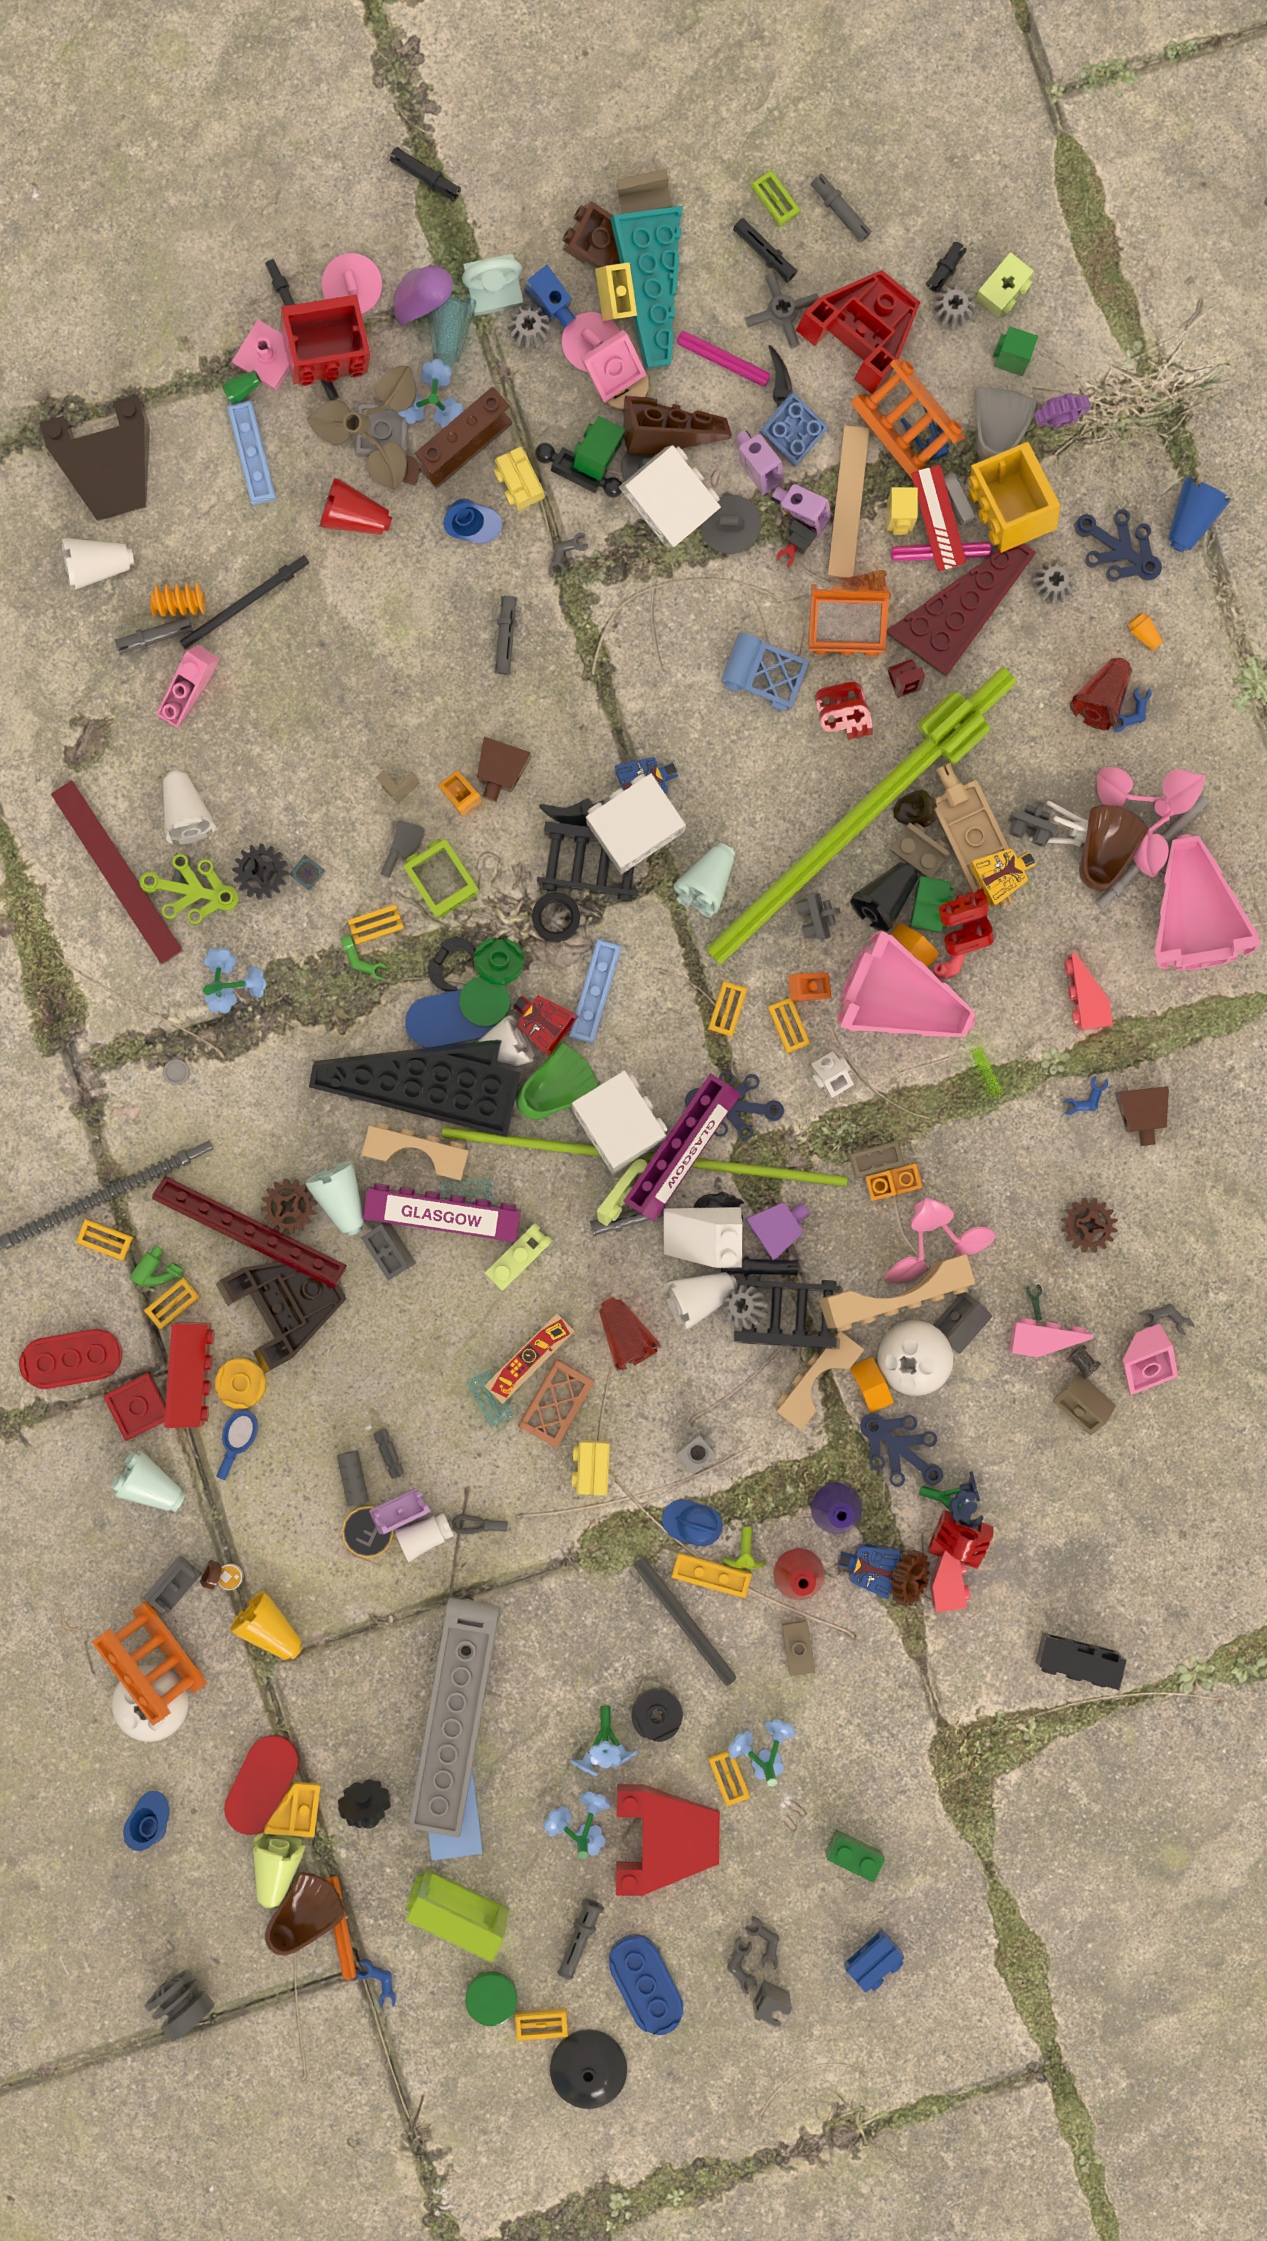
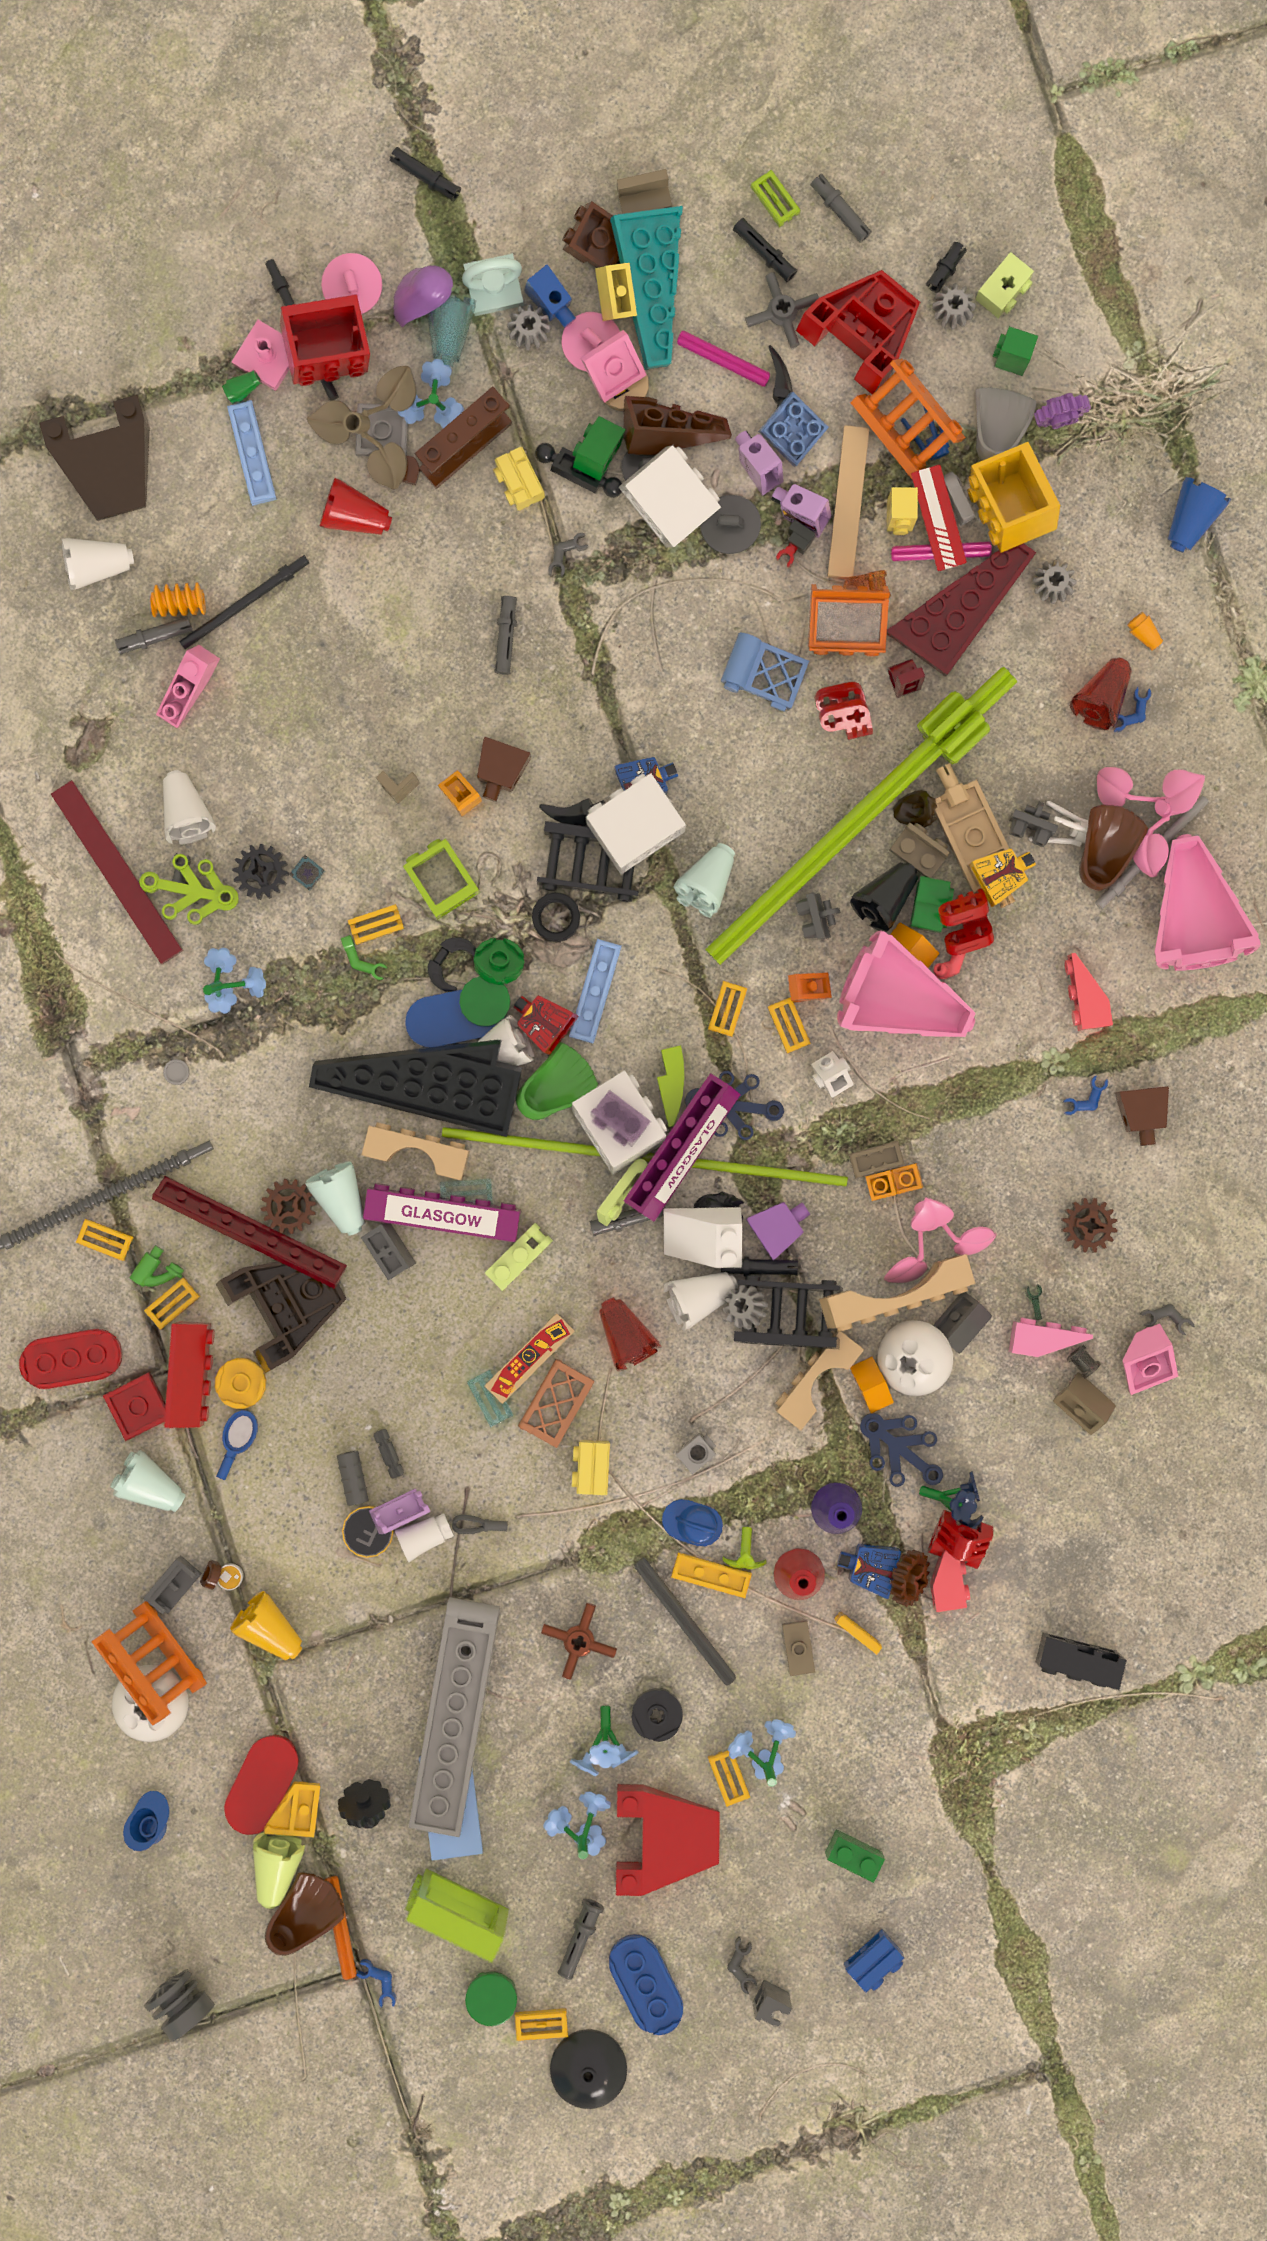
(404, 845): dark grey piece -> none
(472, 521): blue piece -> none
(573, 1633): none -> copper bar
(620, 1119): none -> clear purple bracket
(672, 1083): none -> lime slope
(769, 1936): dark grey arm -> none
(858, 1632): none -> yellow tile
(986, 1072): clear neon green tile -> none
(1122, 548): dark blue plant -> none

